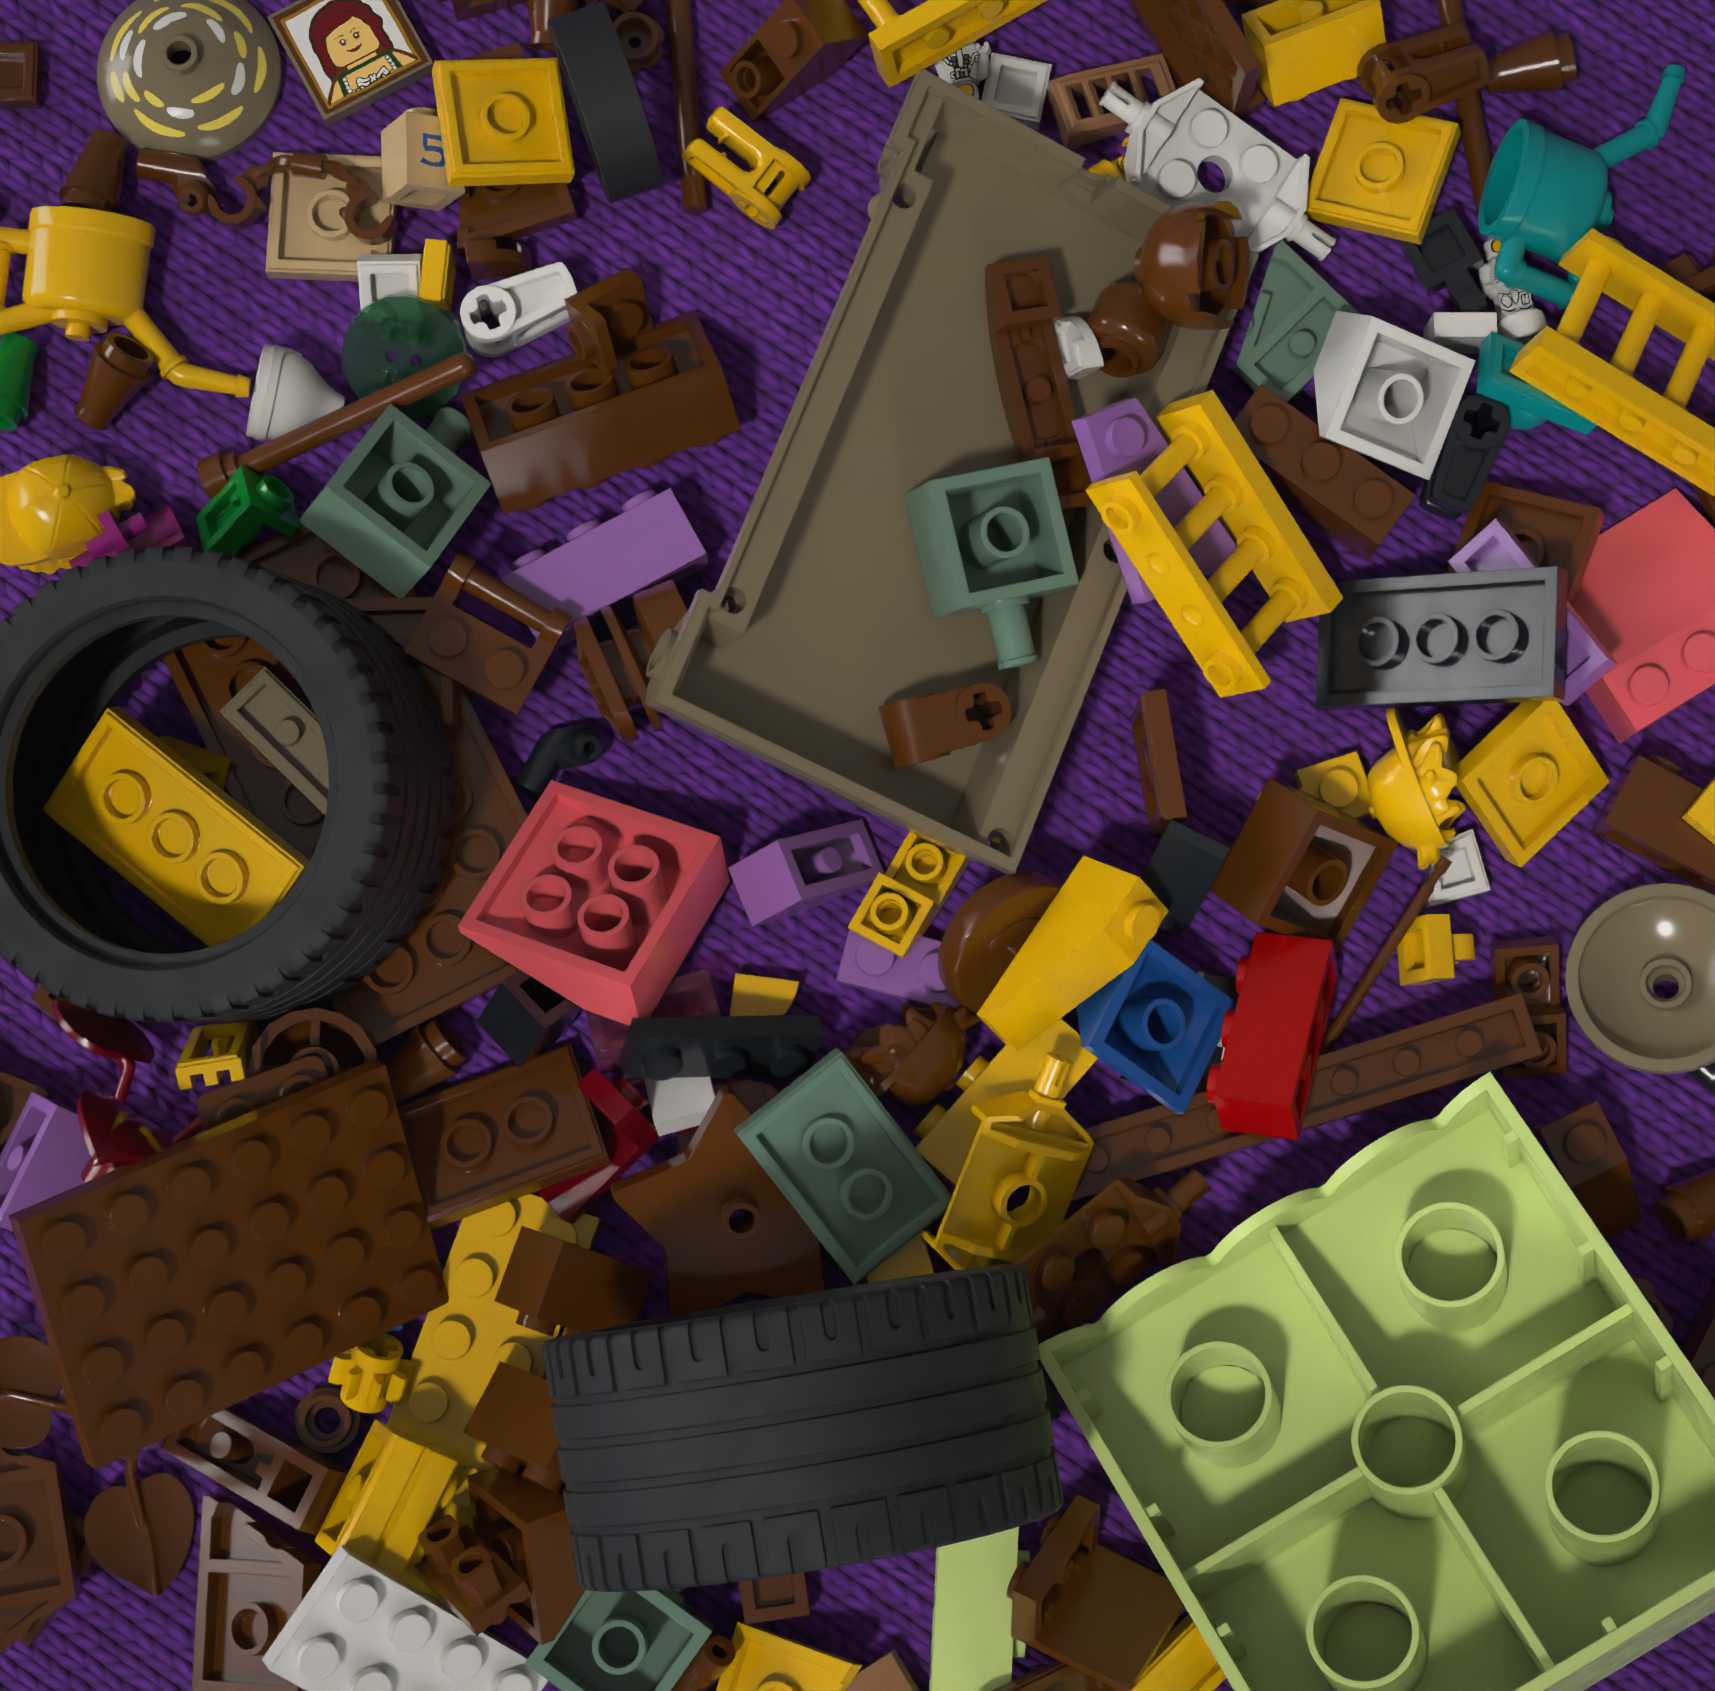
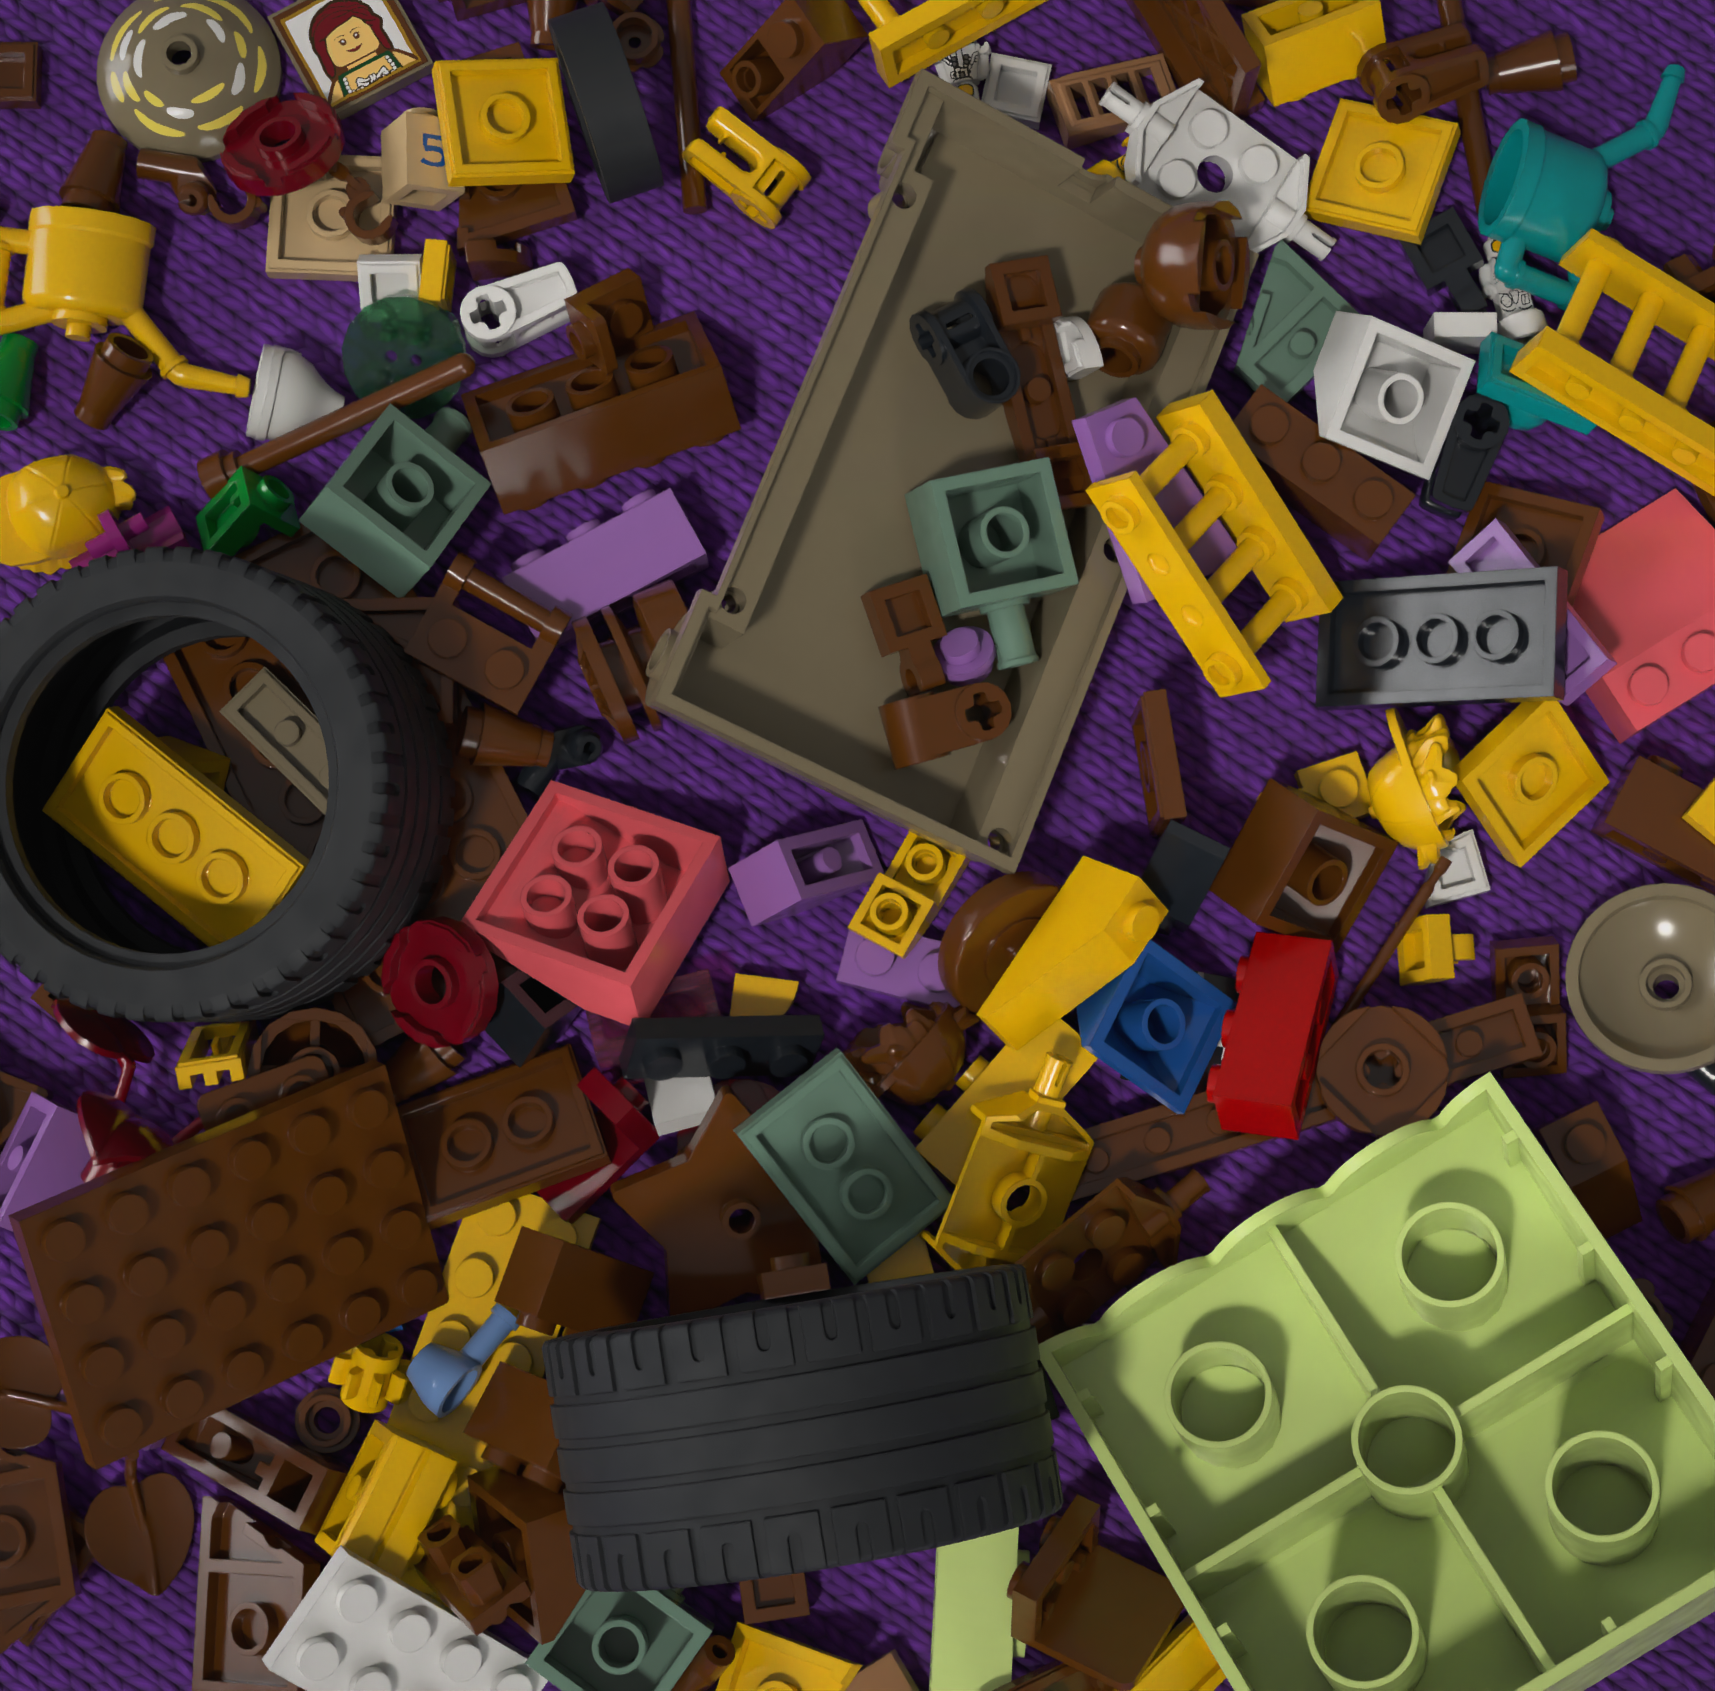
(273, 171): none -> dark red tile
(447, 1375): none -> medium blue bar
(468, 977): none -> dark red tile
(502, 739): none -> reddish brown cone
(792, 1276): none -> reddish brown plate
(906, 622): none -> reddish brown plate
(966, 349): none -> black piece
(966, 655): none -> medium lavender plate
(1382, 1033): none -> reddish brown plate

